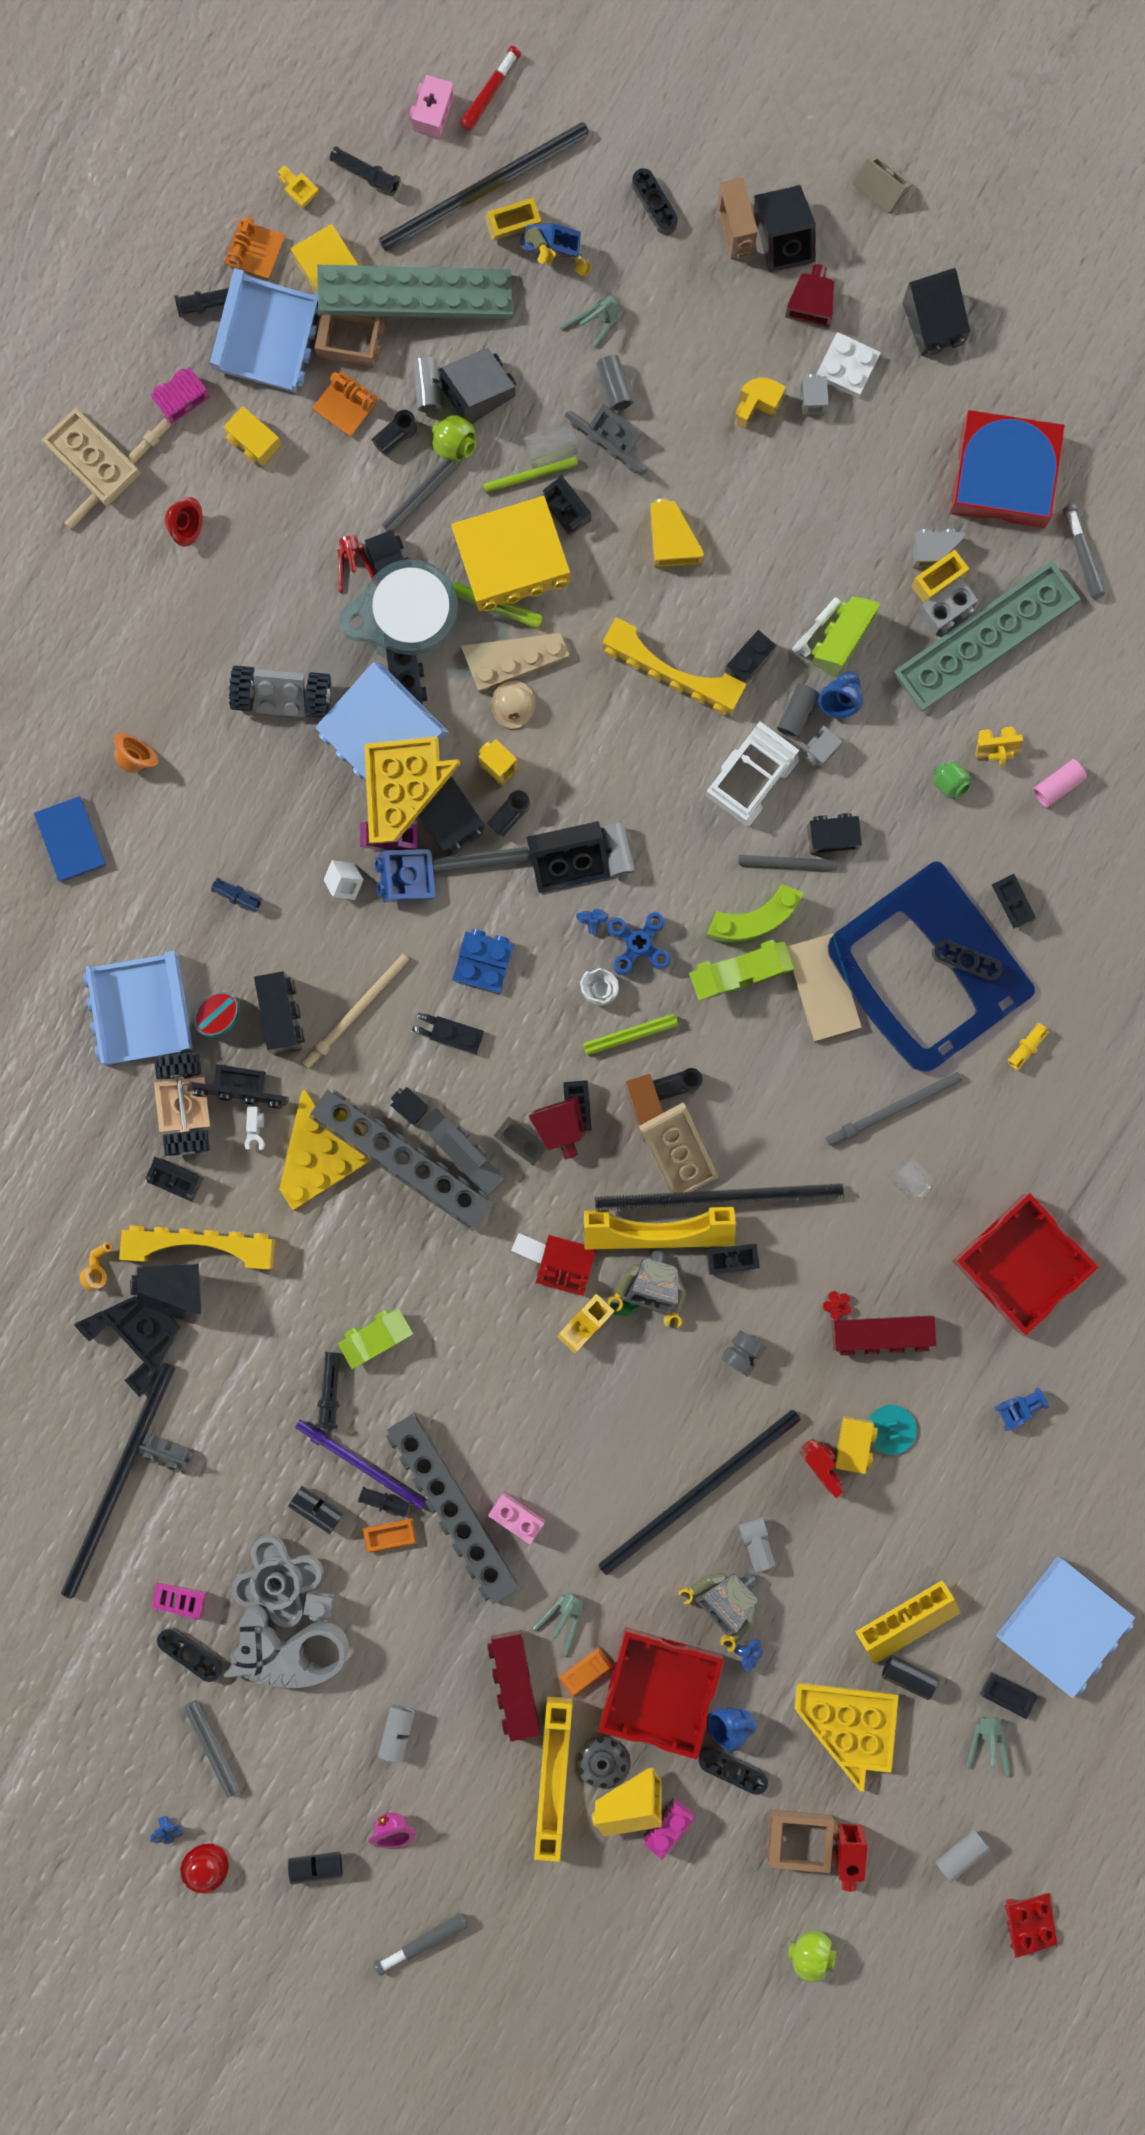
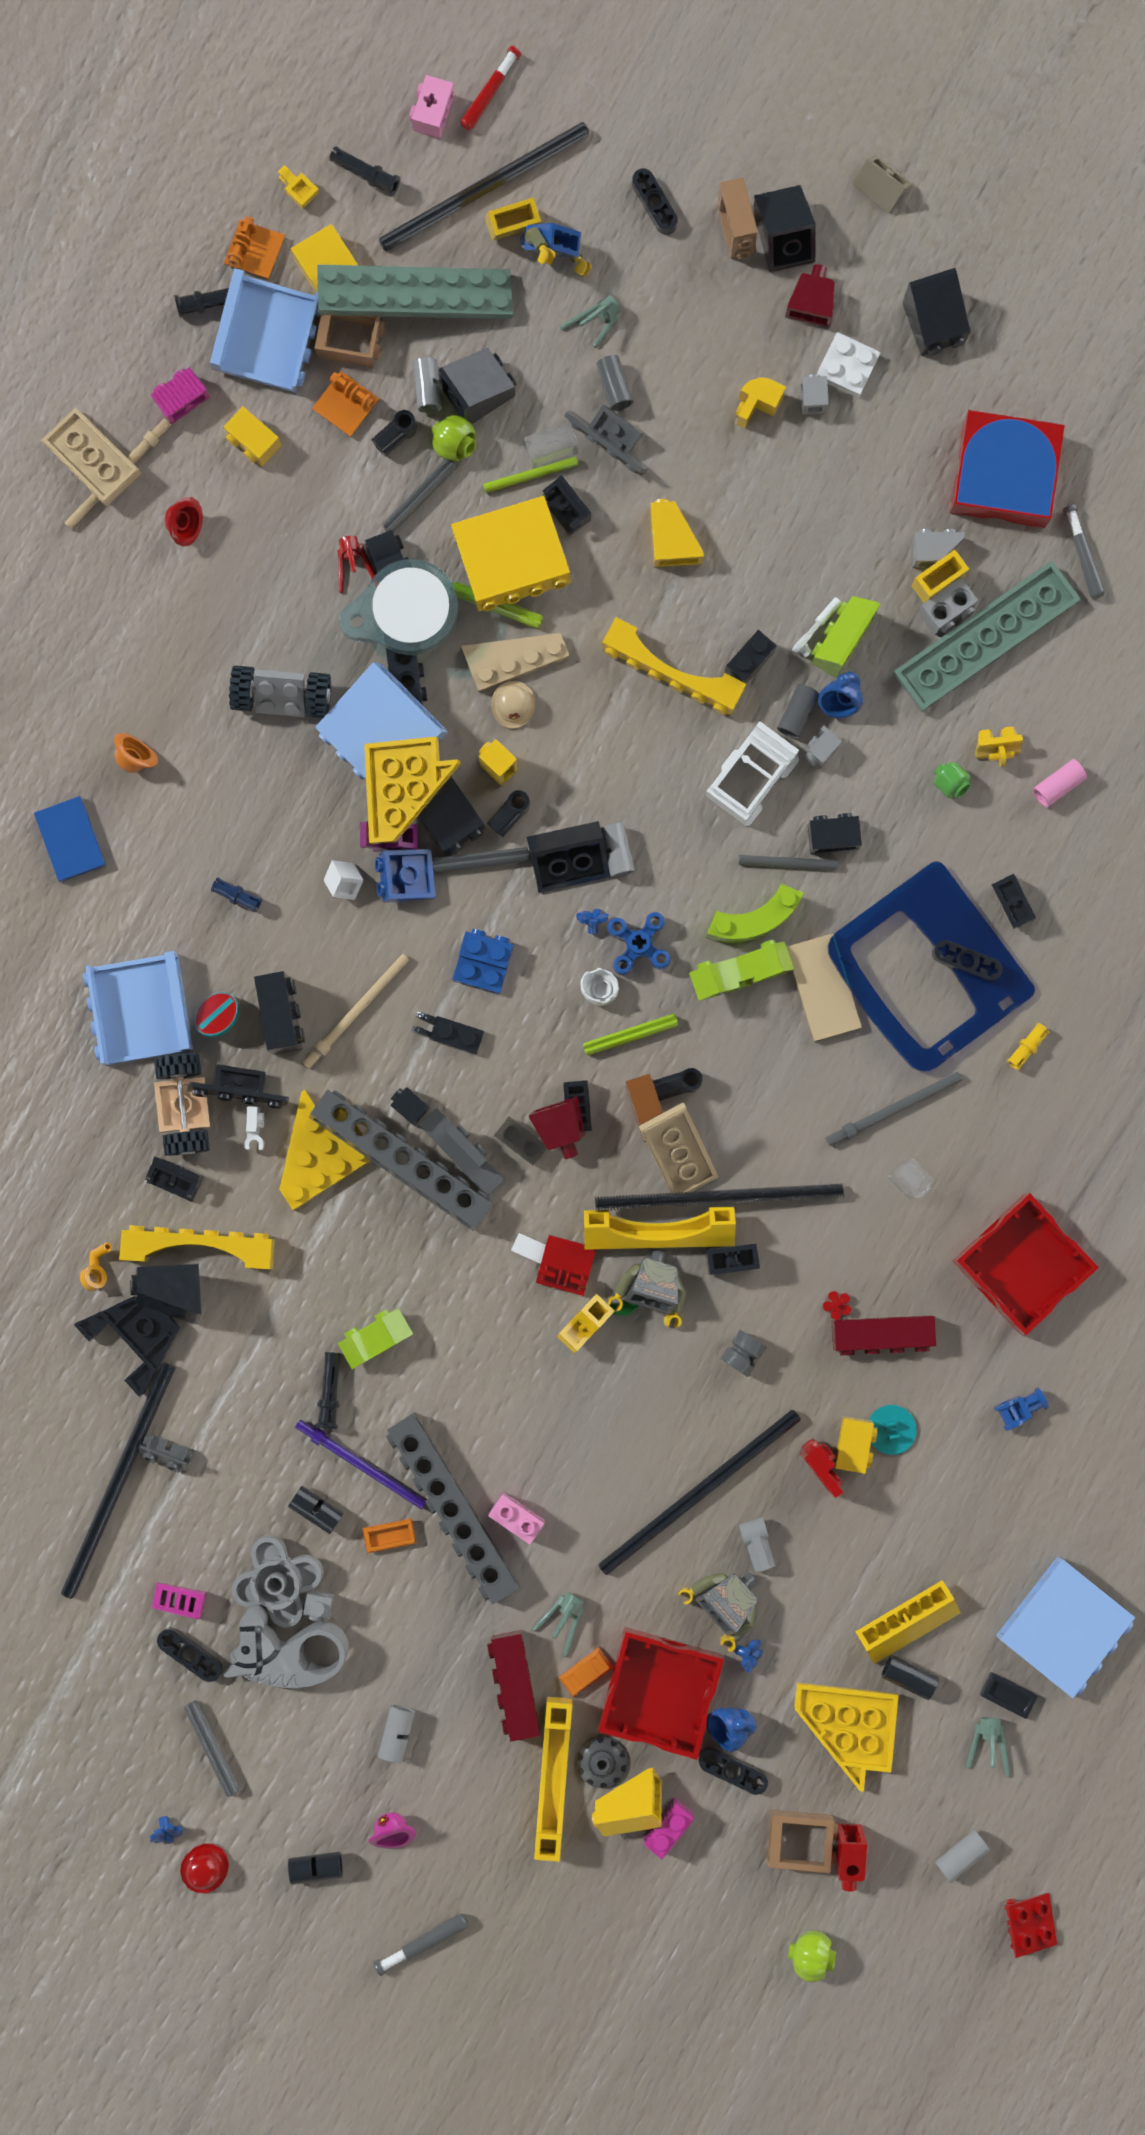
(383, 1502): black axle -> none

